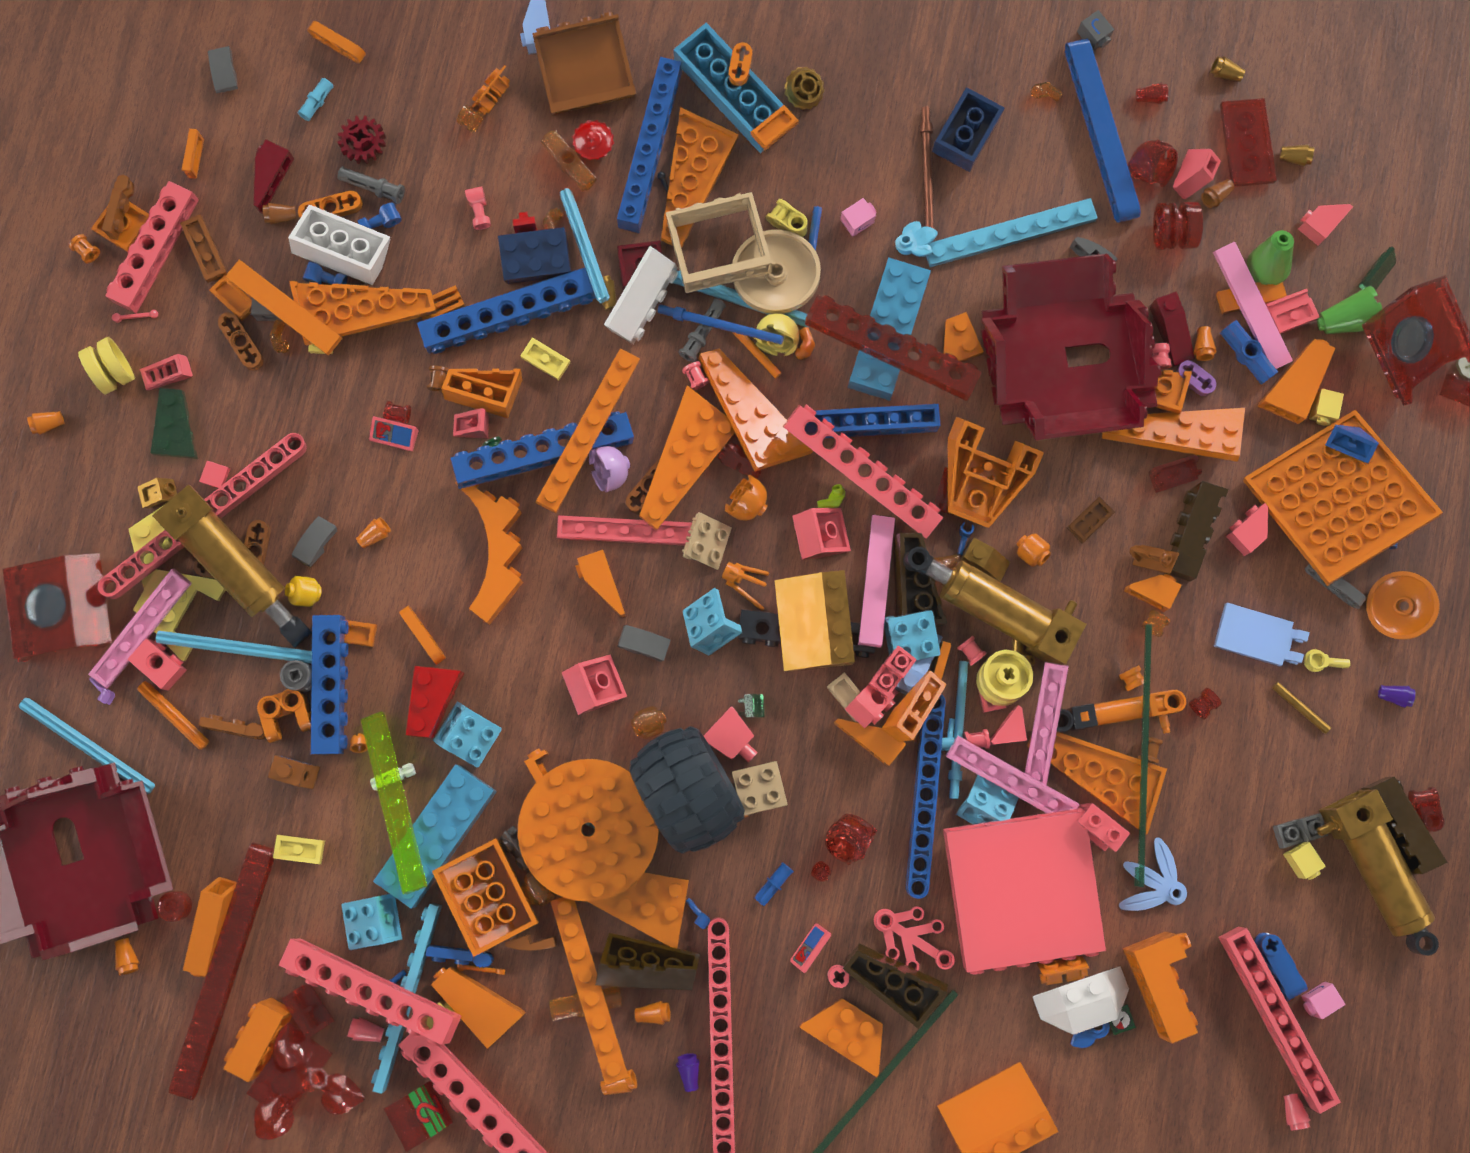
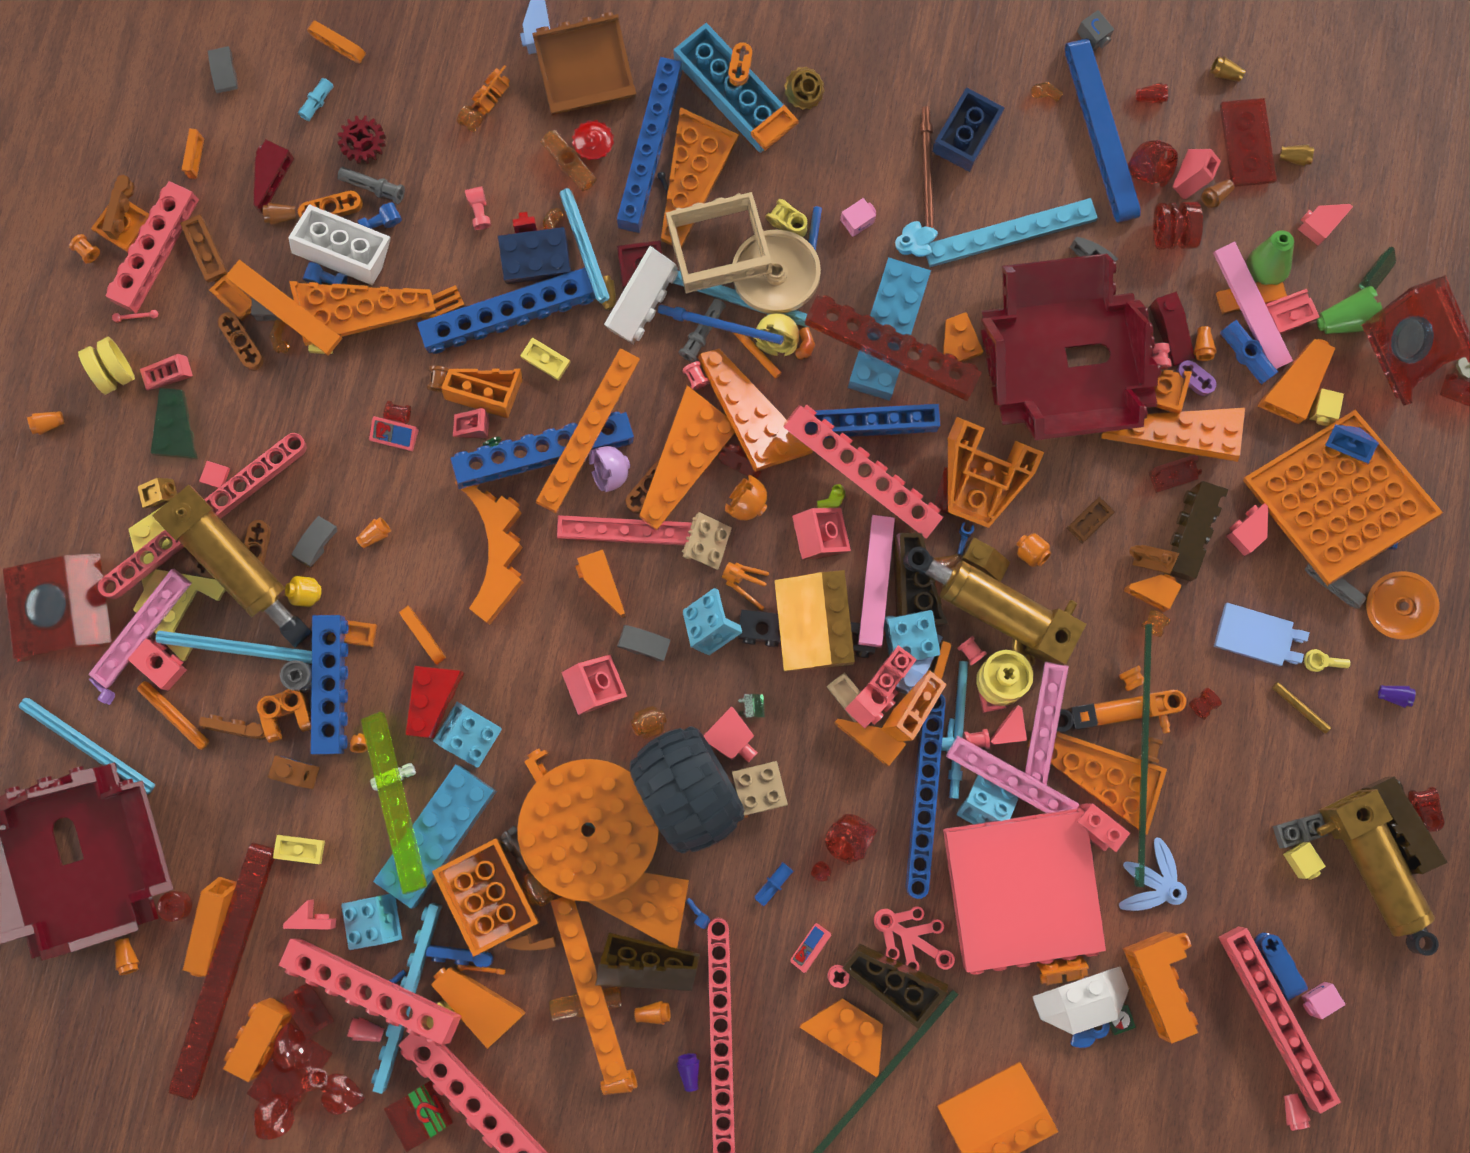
(304, 919): none -> coral slope

